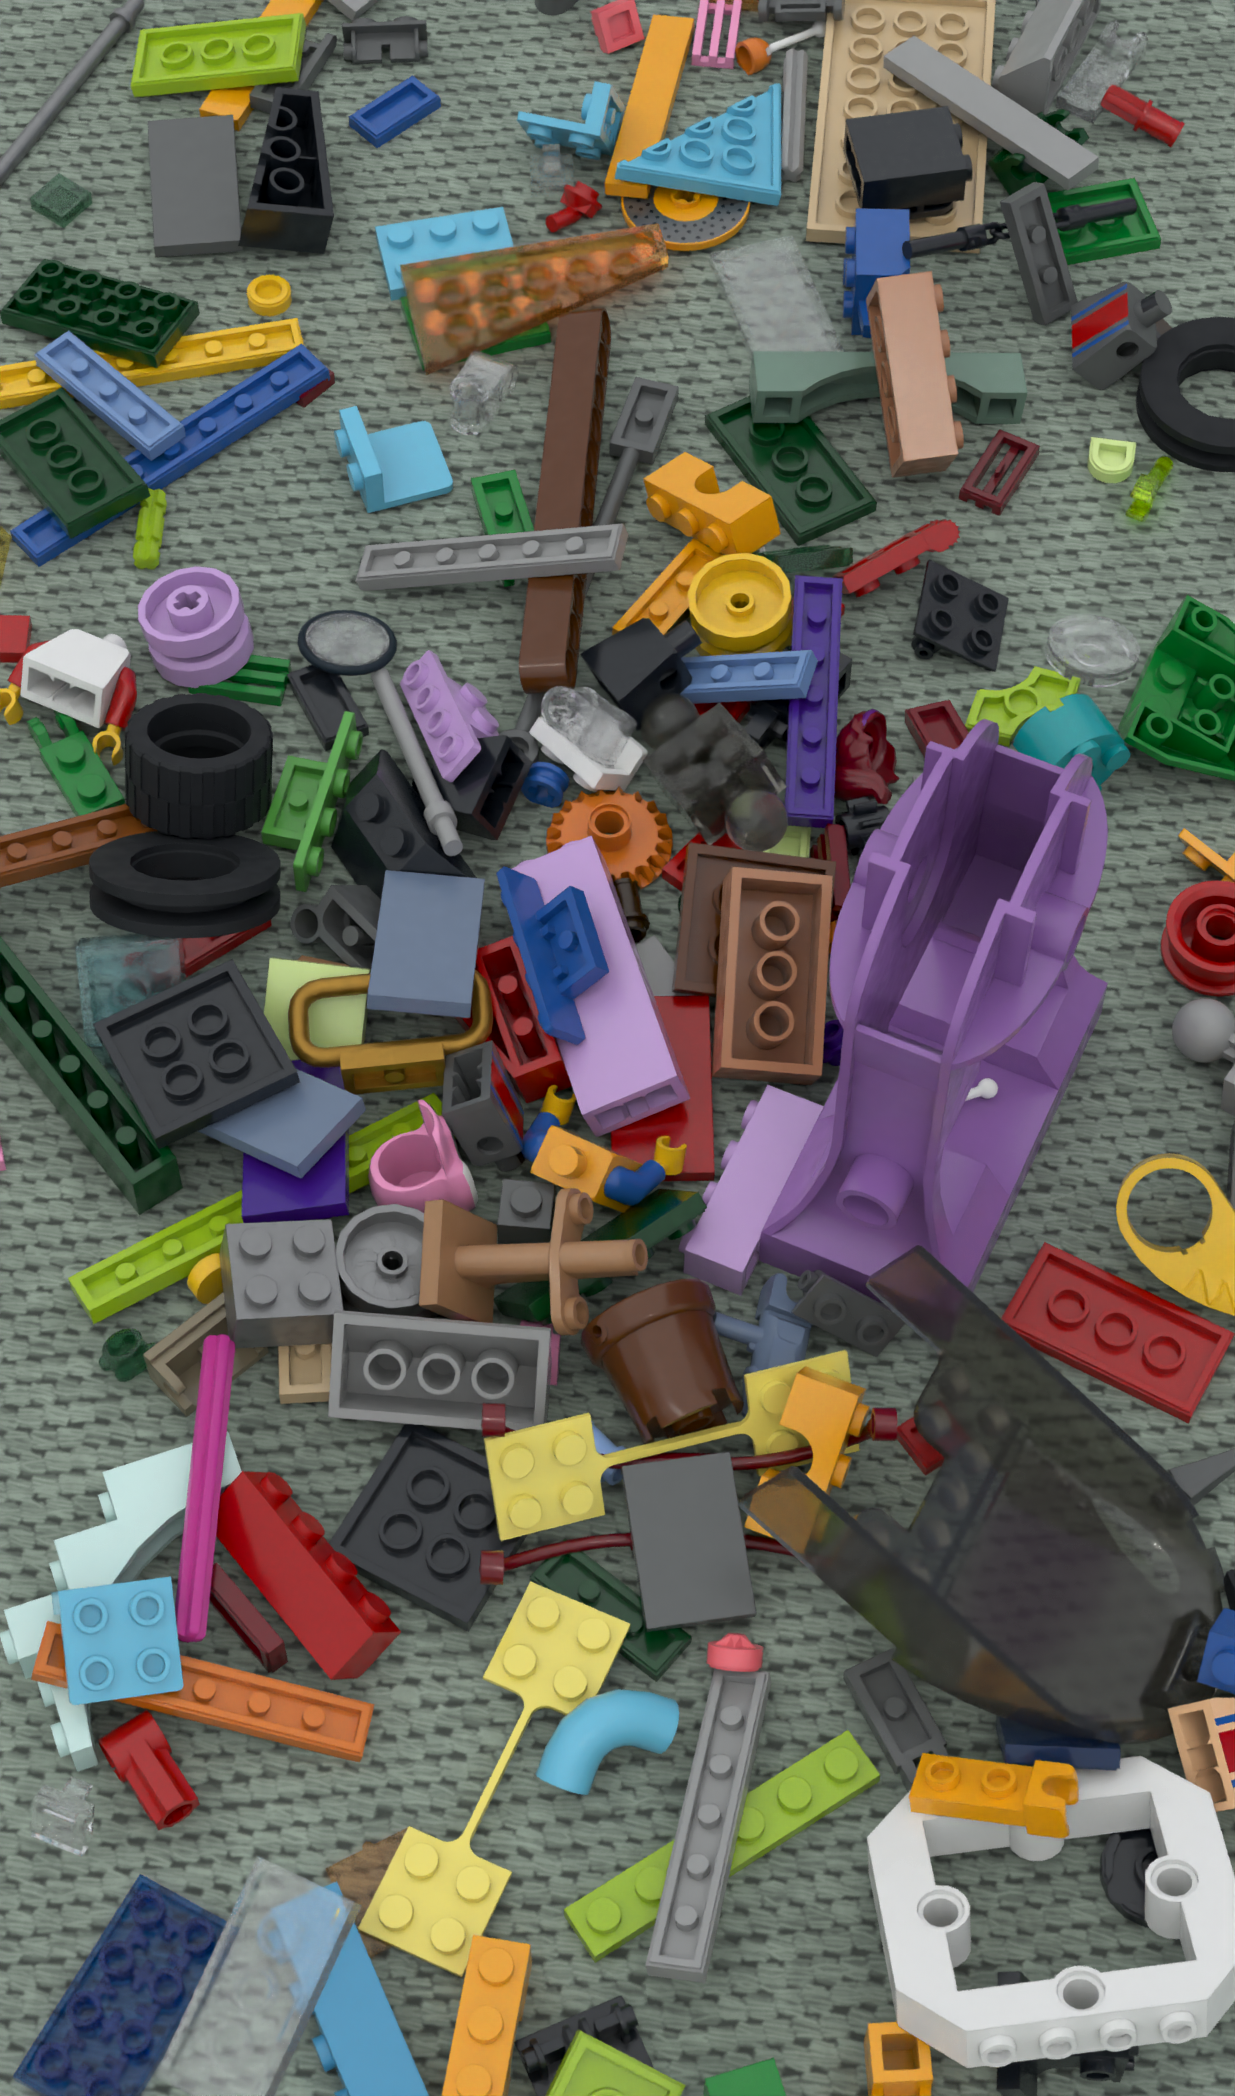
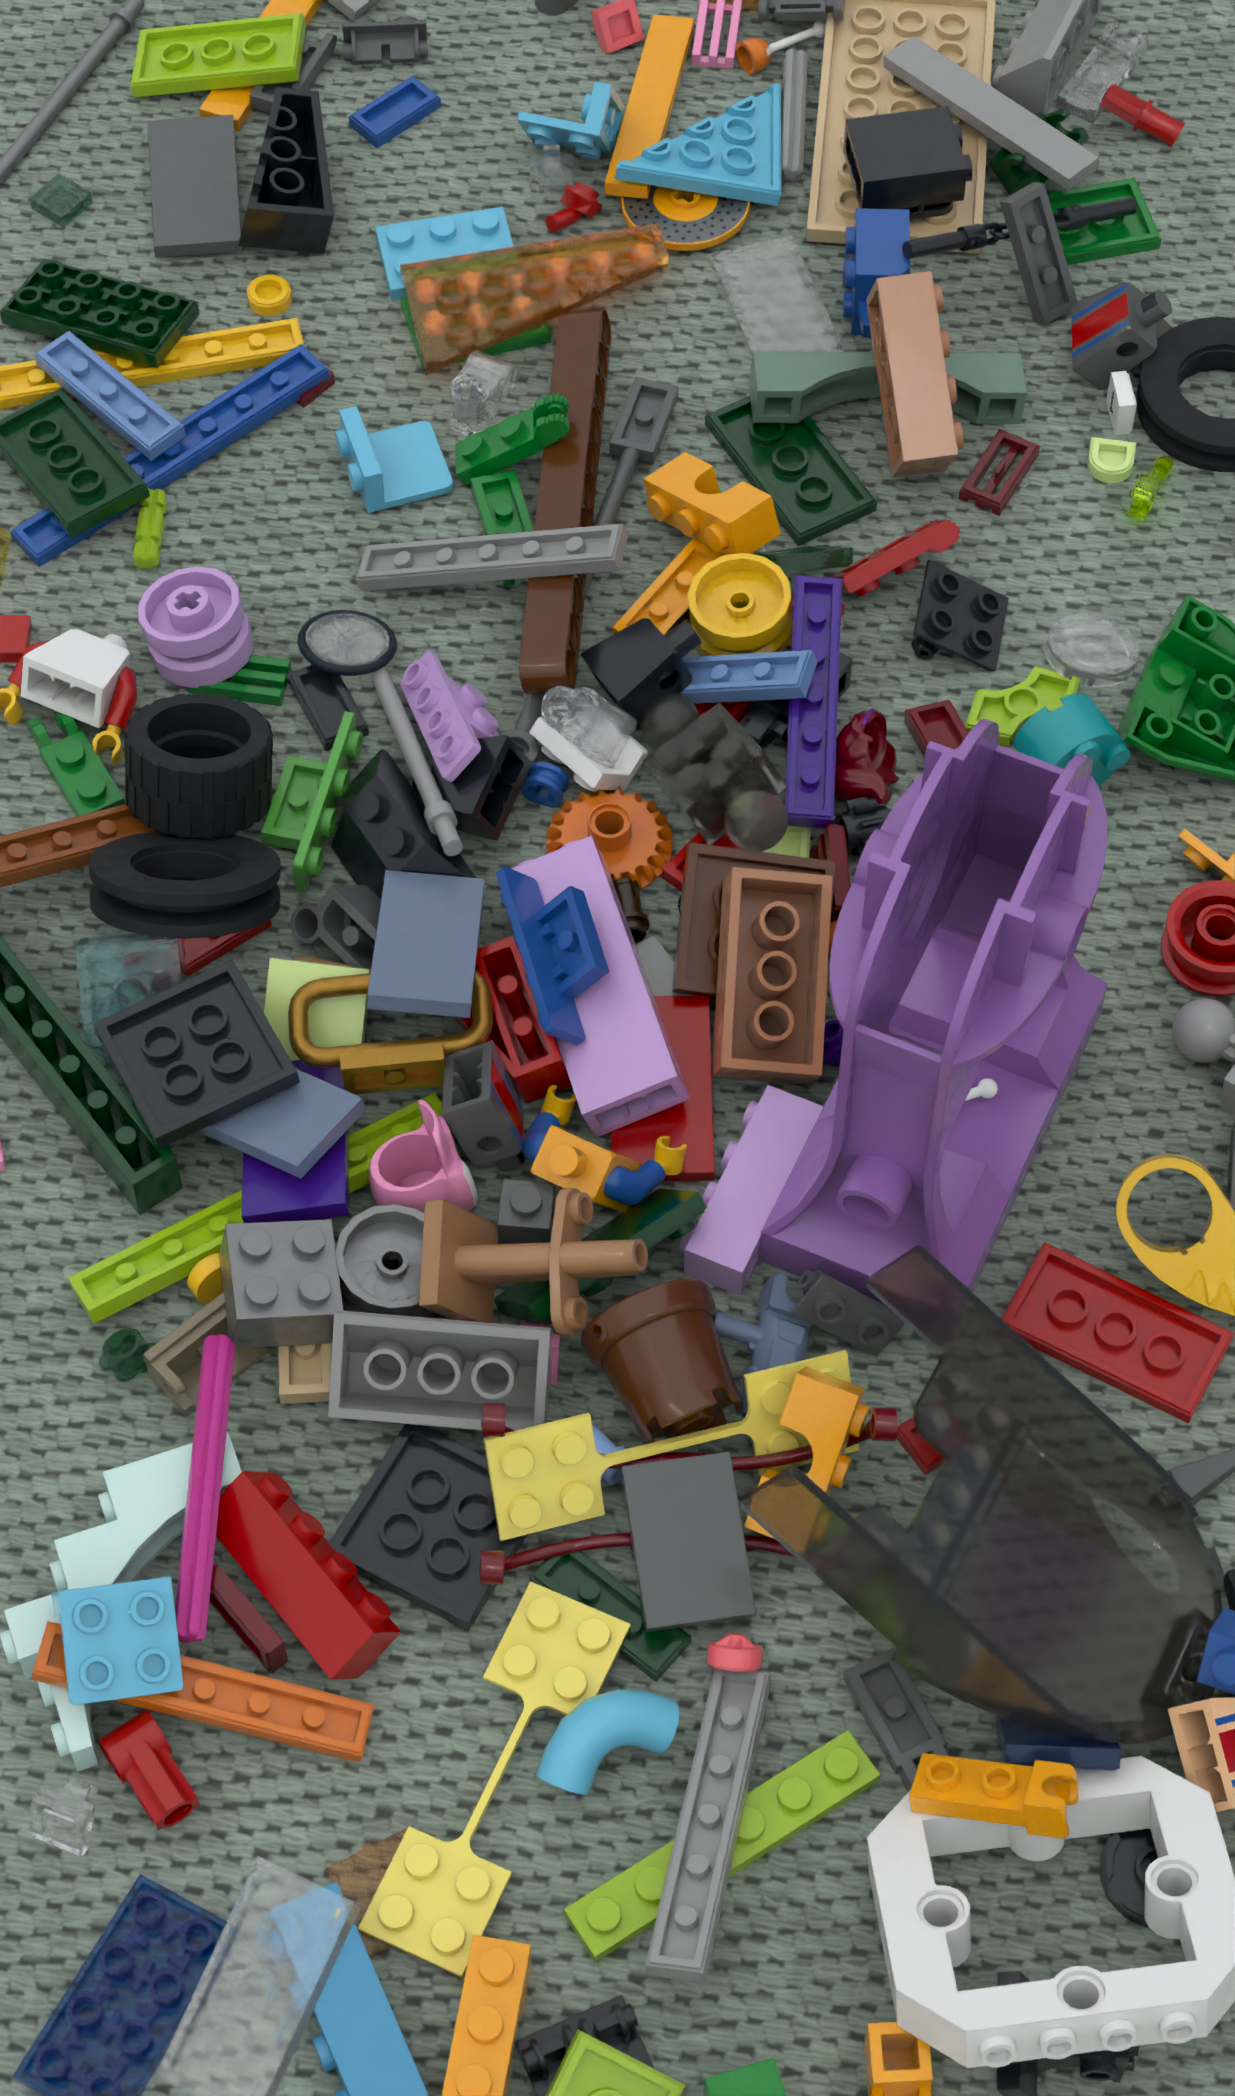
(513, 439): none -> green hinge
(1121, 402): none -> white tile

